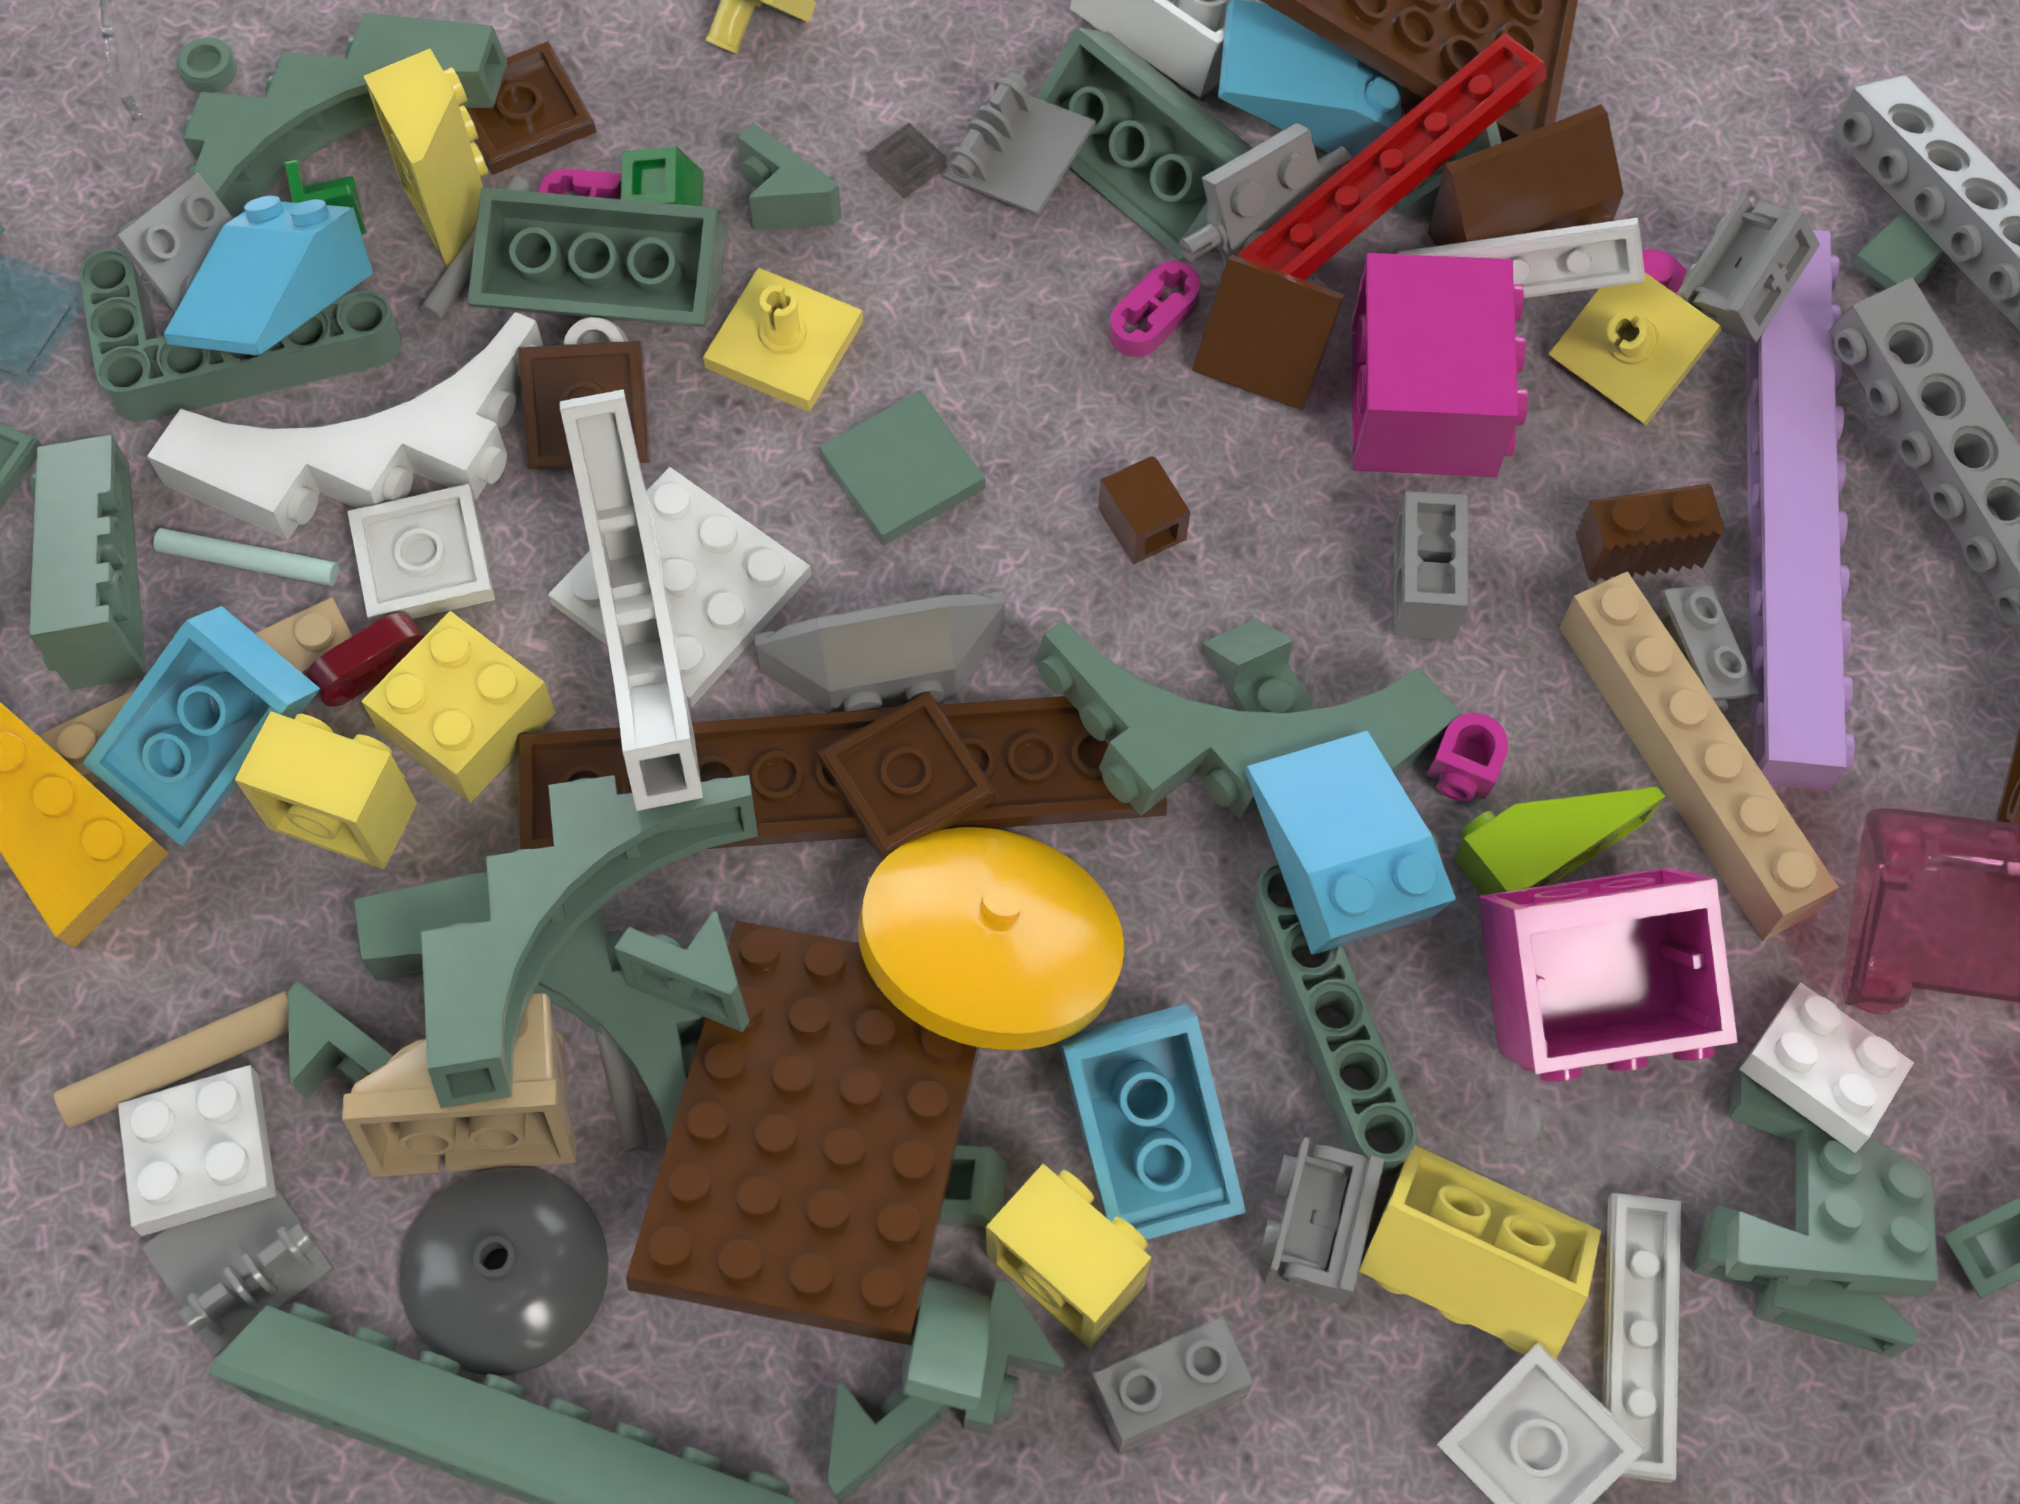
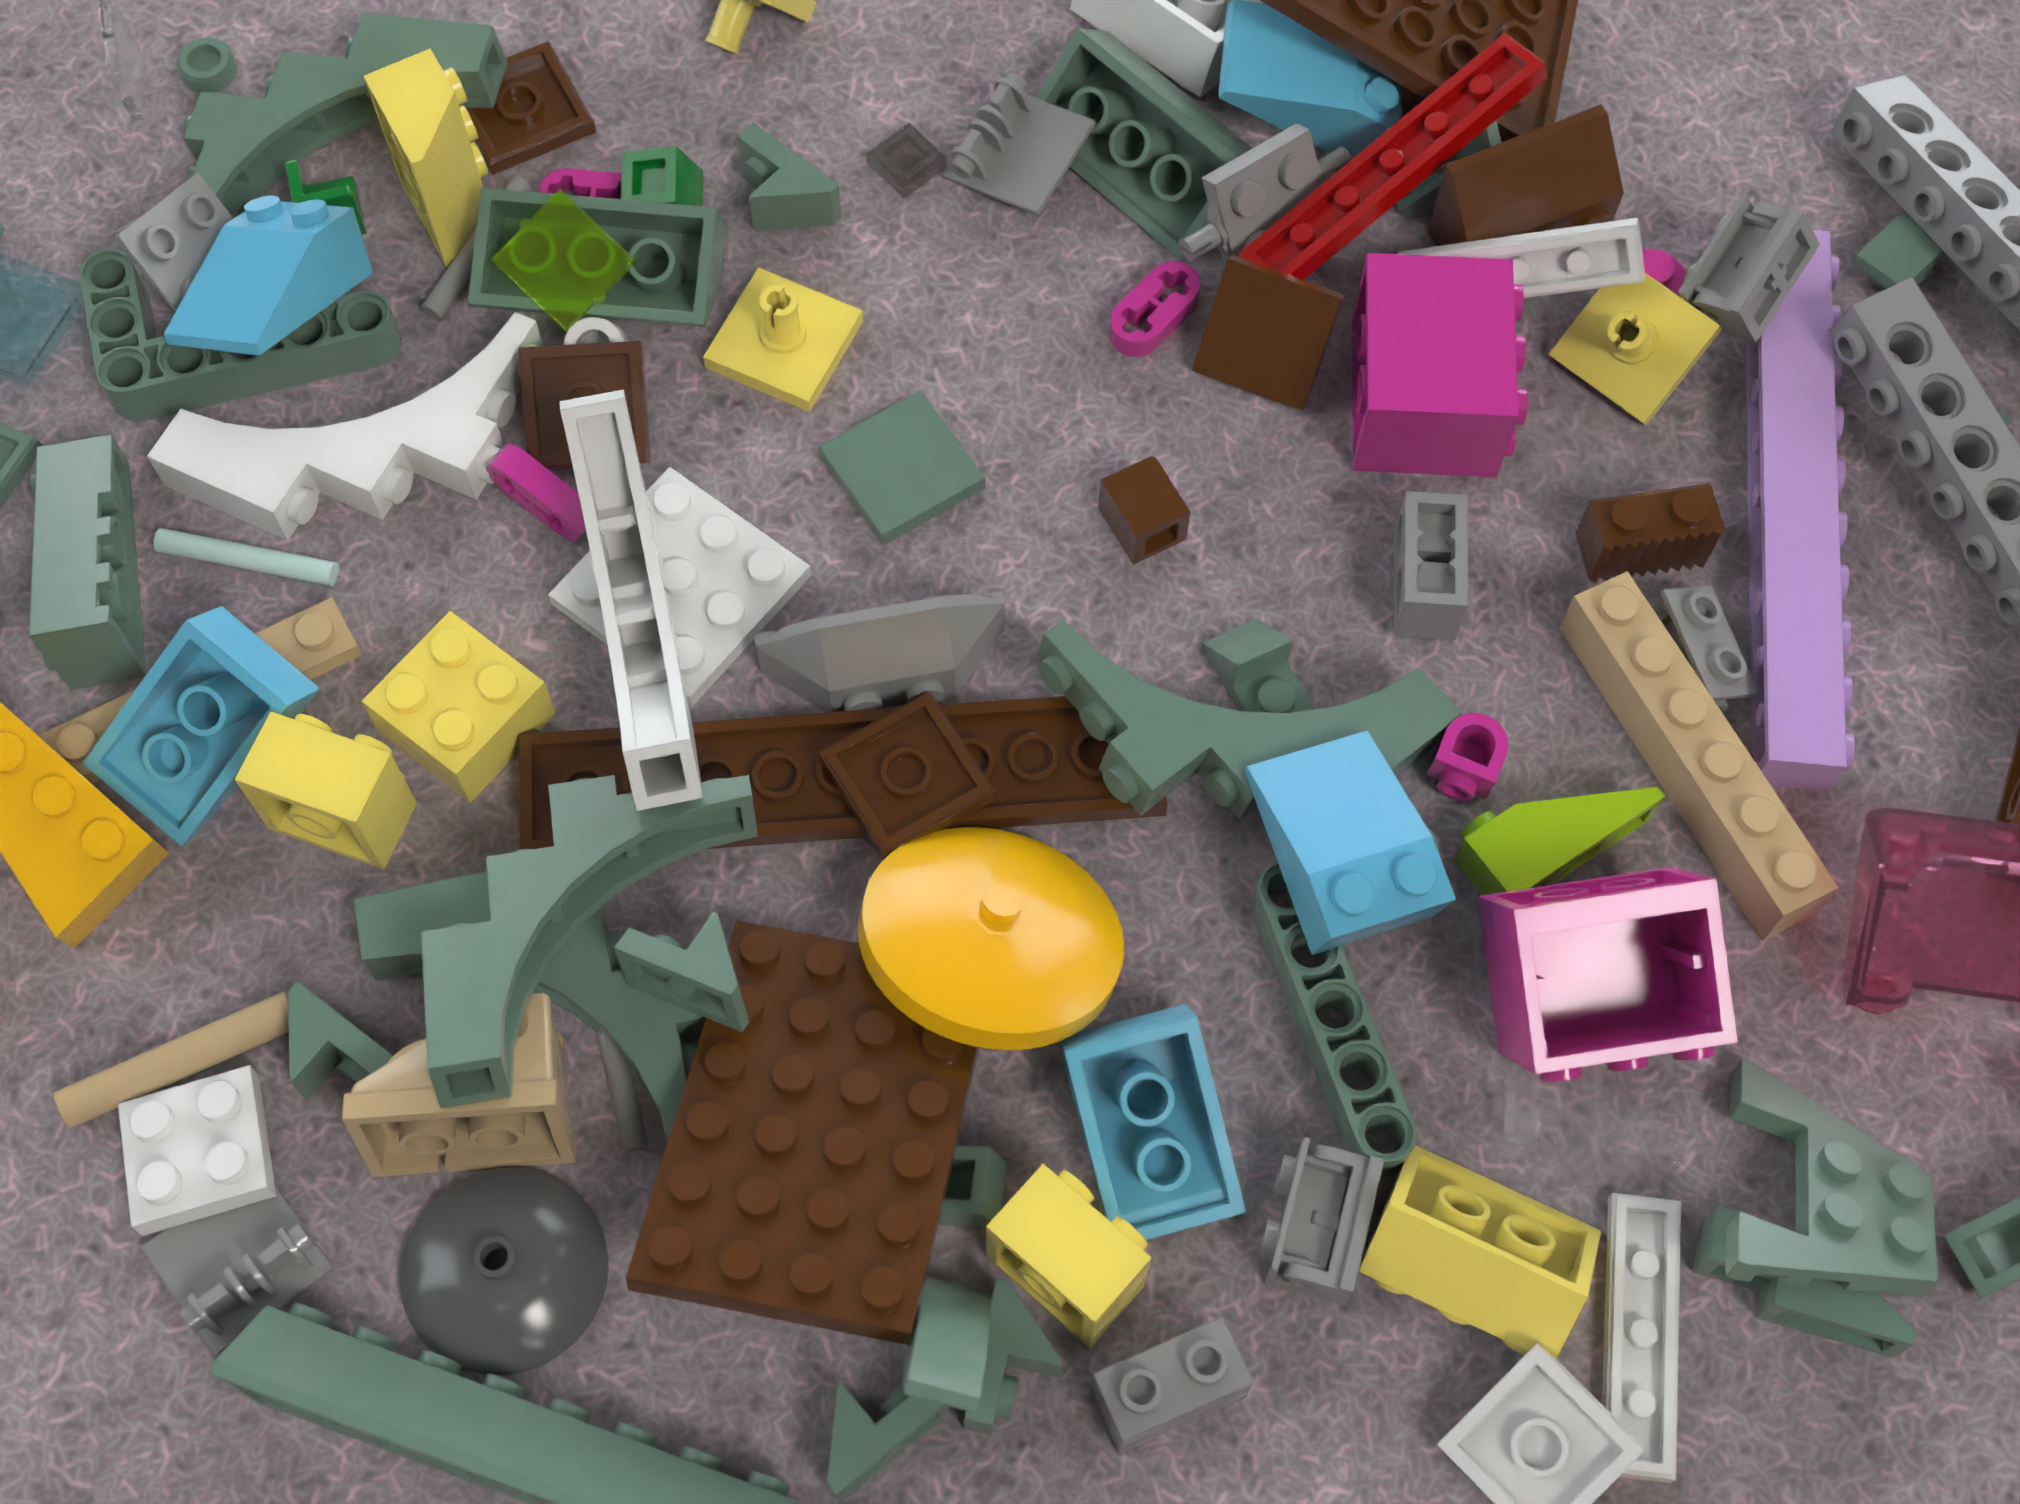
(364, 659): dark red beam -> none
(421, 554): white plate -> none
(538, 491): none -> dark pink beam
(563, 260): none -> clear neon green piece
(1827, 1067): white plate -> none

